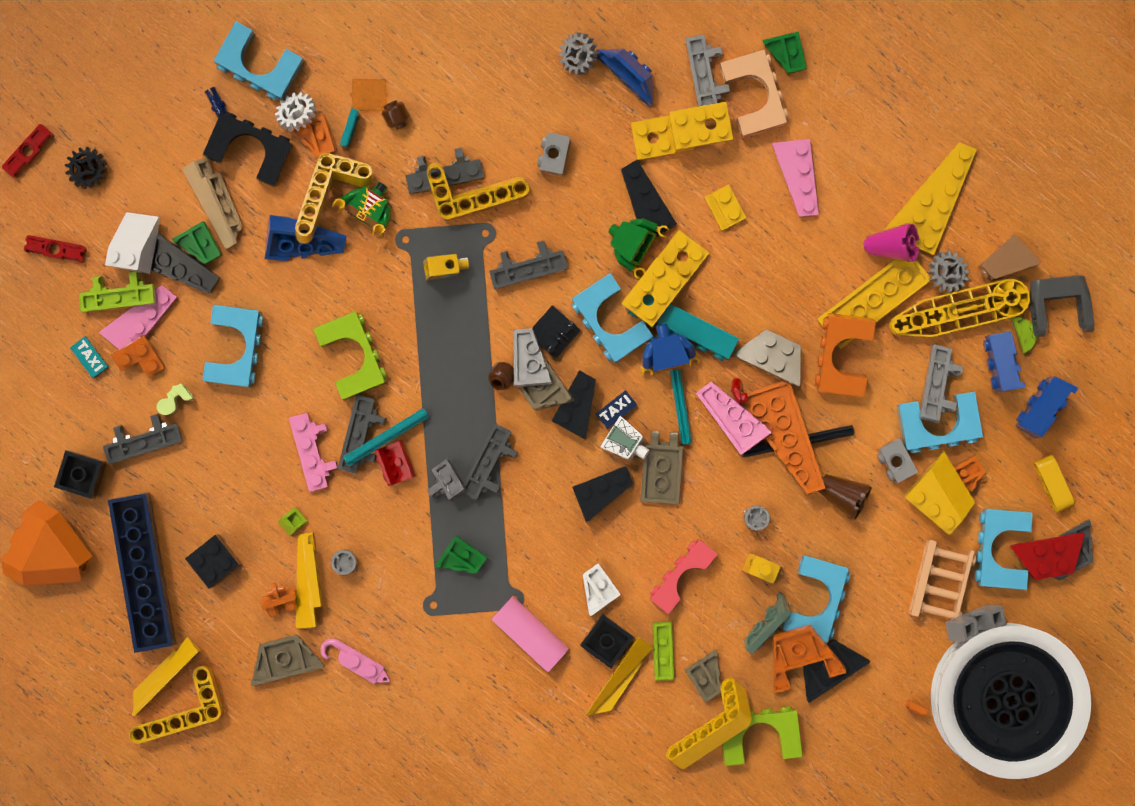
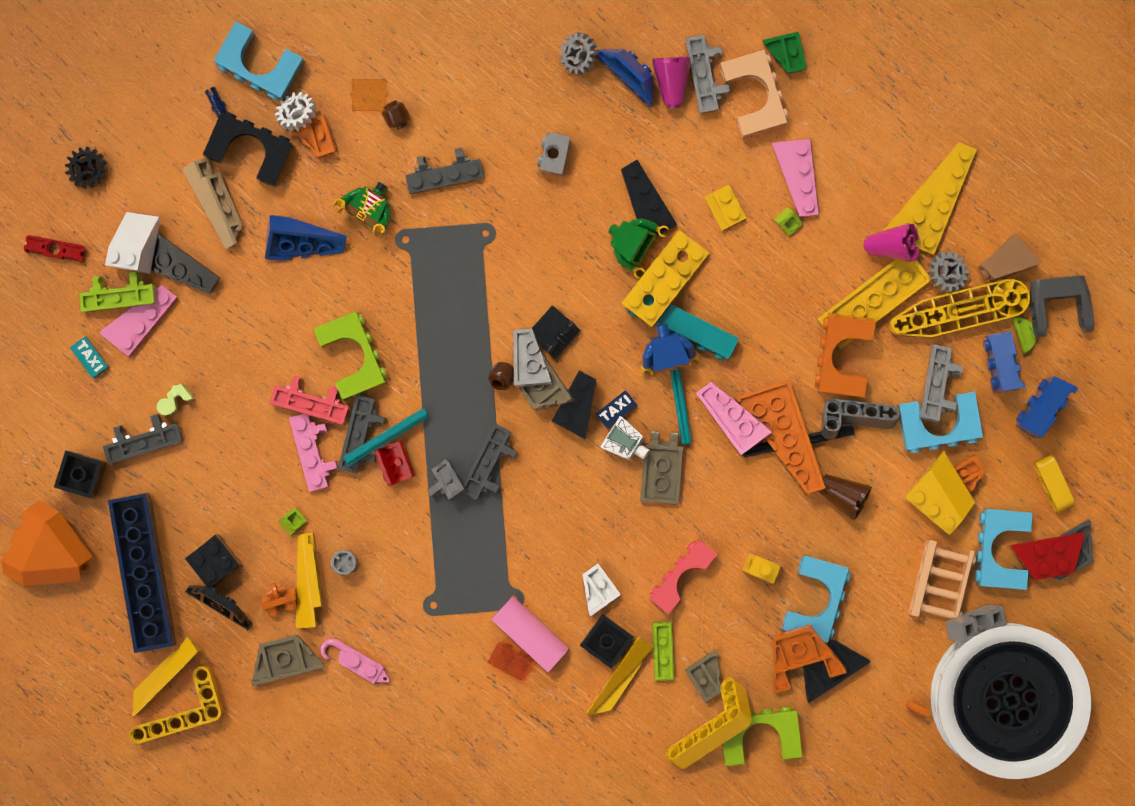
(18, 159): red piece -> none
(141, 352): orange plate -> none
(199, 242): green wing -> none
(222, 605): none -> black wing
(240, 372): medium azure arch -> none
(321, 190): yellow beam -> none
(322, 408): none -> coral hinge
(349, 128): teal tile -> none
(436, 268): yellow torso -> none
(461, 556): green wing -> none
(472, 196): yellow beam -> none
(509, 660): none -> clear orange bracket
(542, 265): dark grey hinge -> none
(601, 491): black wedge -> none
(616, 345): medium azure arch -> none
(672, 79): none -> dark pink cone
(681, 131): yellow bracket -> none
(736, 391): red arm -> none
(756, 517): light grey piece -> none
(763, 629): sand green wing -> none
(774, 356): wing -> none
(788, 221): none -> lime slope
(859, 417): none -> dark grey beam
(906, 465): light grey brick -> none

